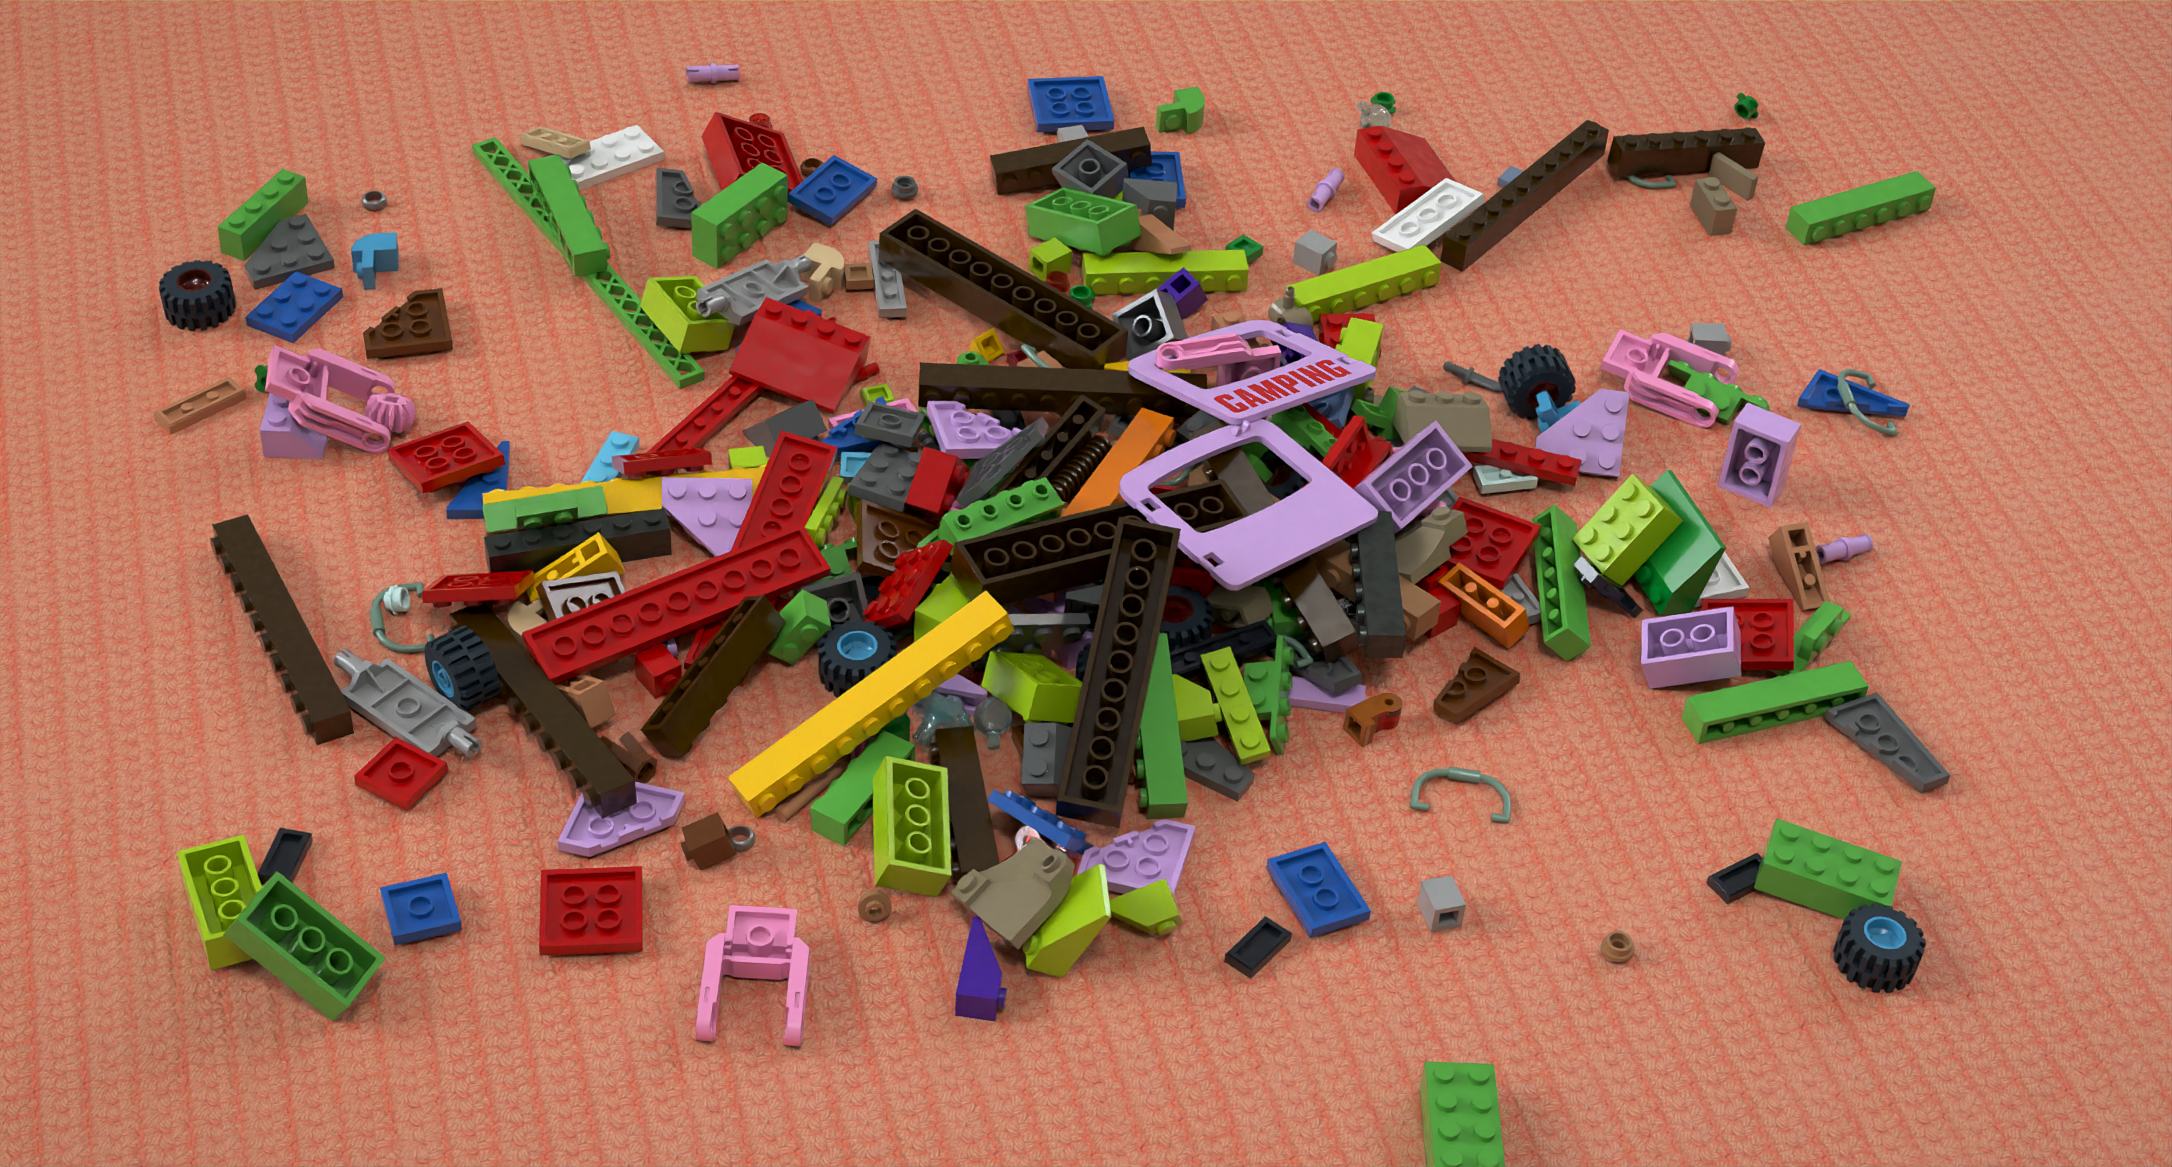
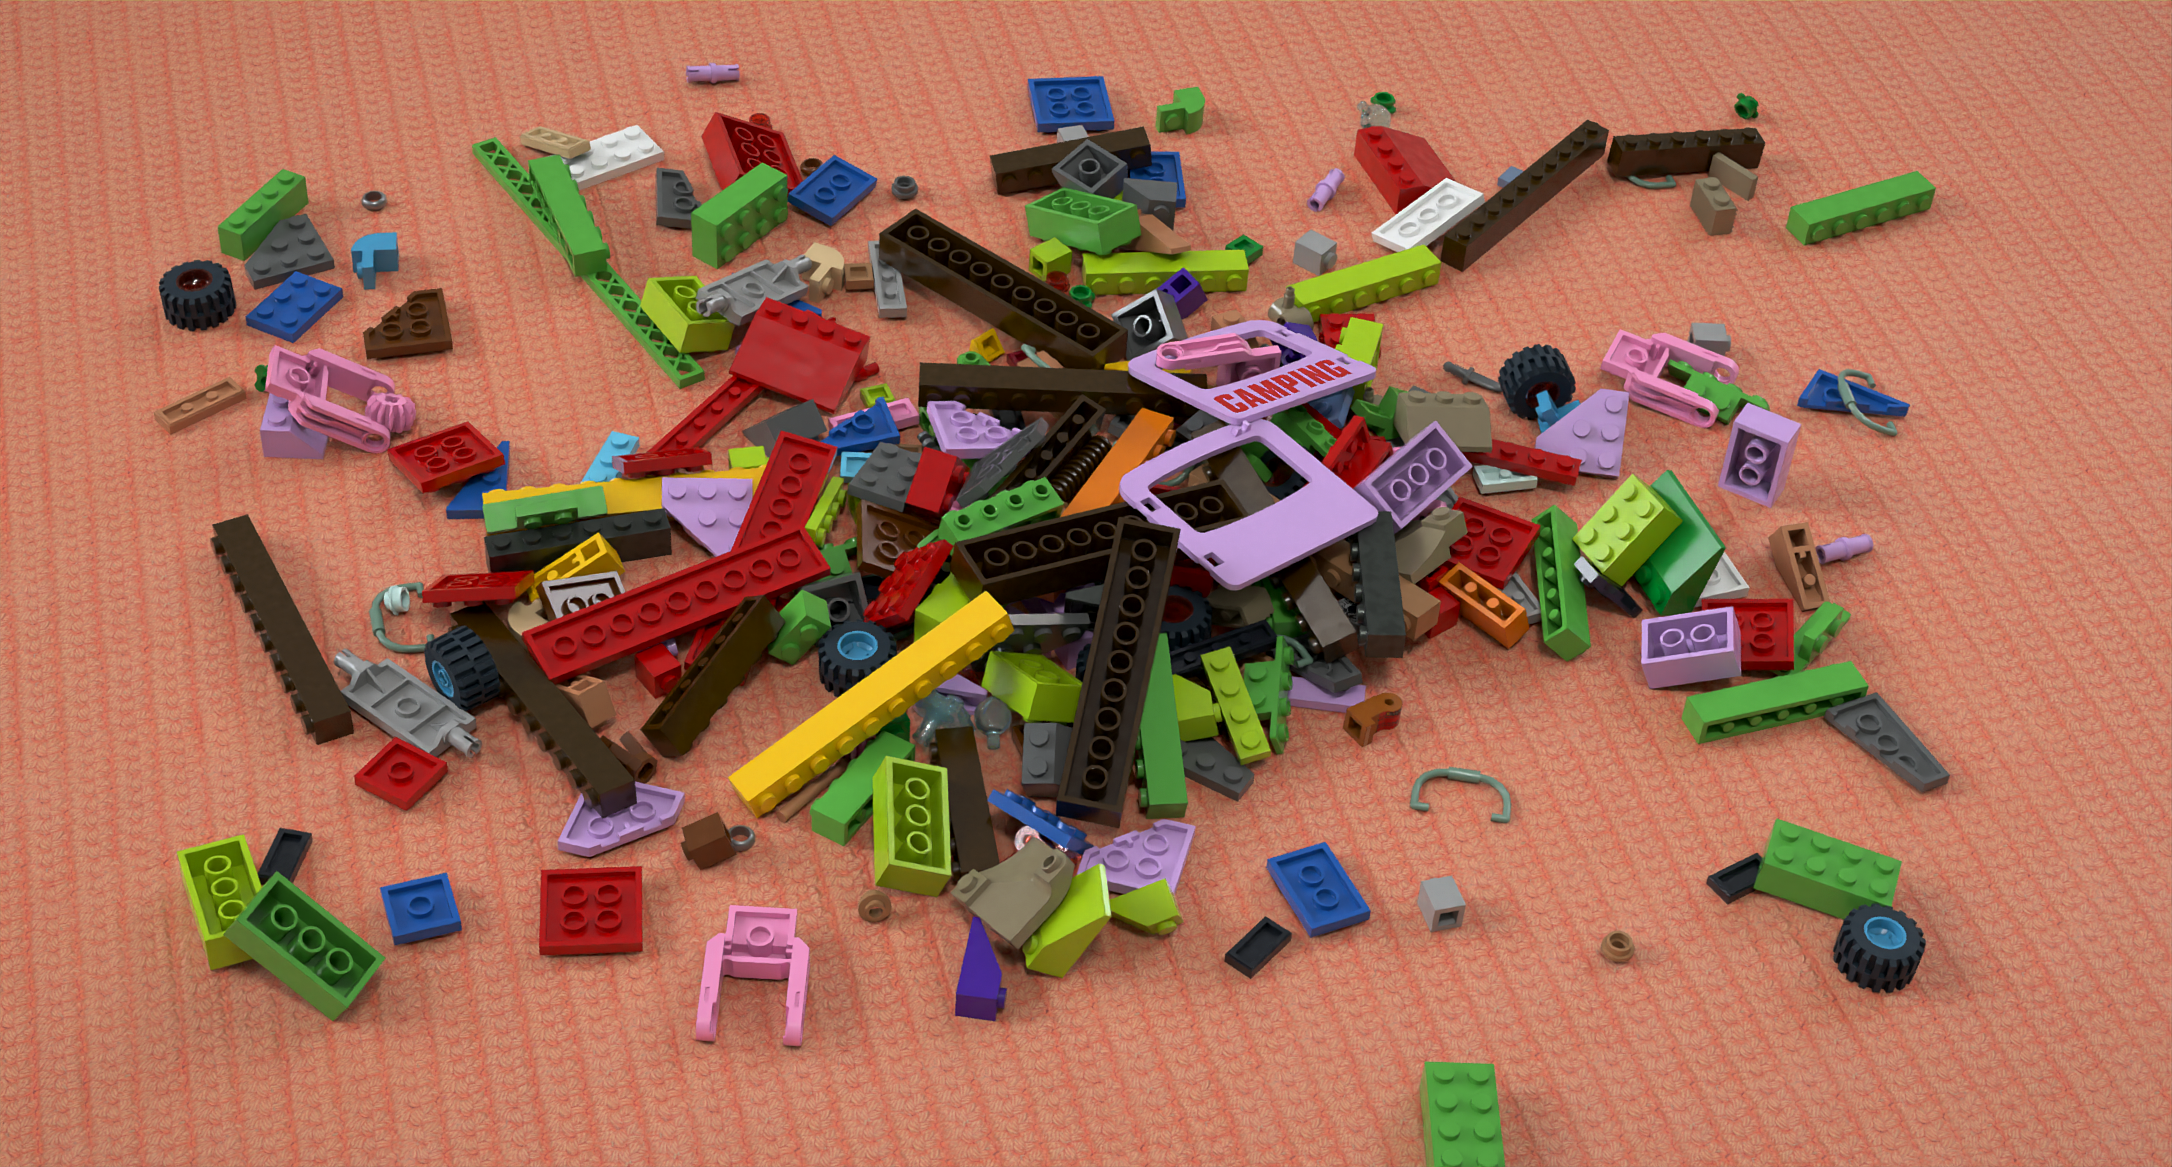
(889, 424): dark grey plate -> none
(1474, 686): reddish brown wing -> none

